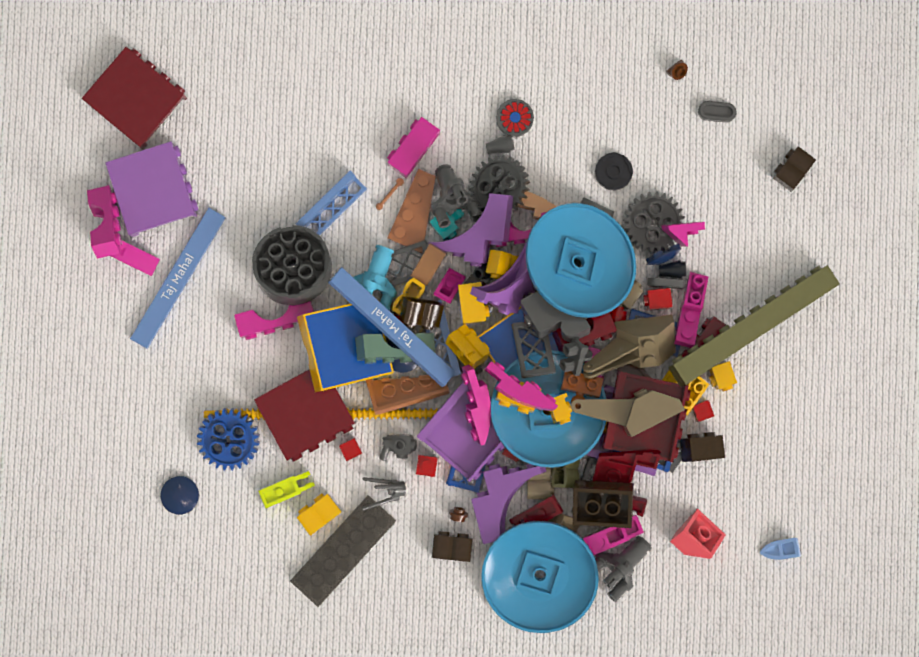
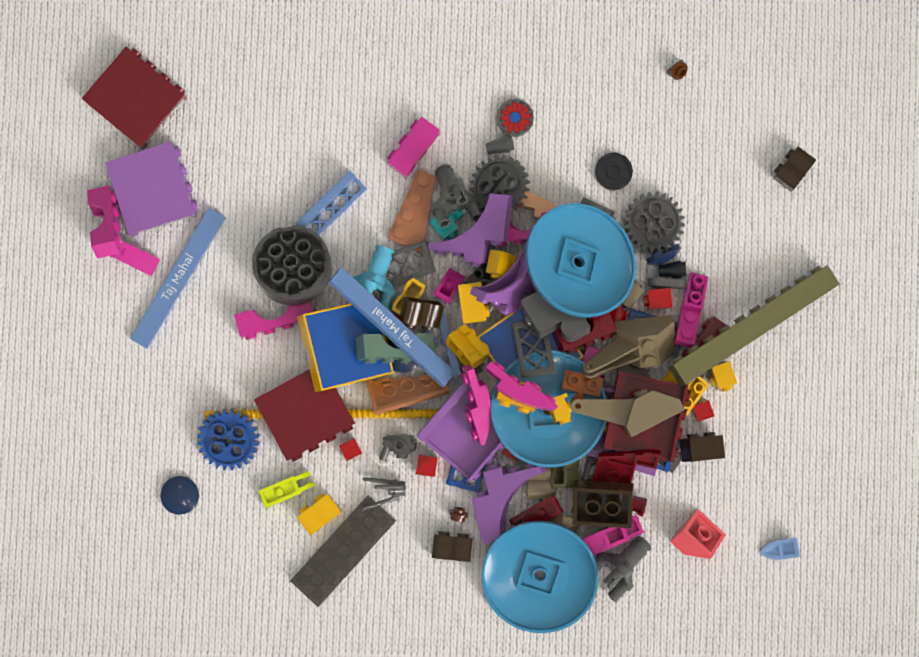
(399, 182): nougat hinge -> none
(428, 264): medium nougat tile -> none
(577, 355): dark grey hips -> none
(680, 231): dark pink slope -> none
(717, 111): dark grey tile -> none

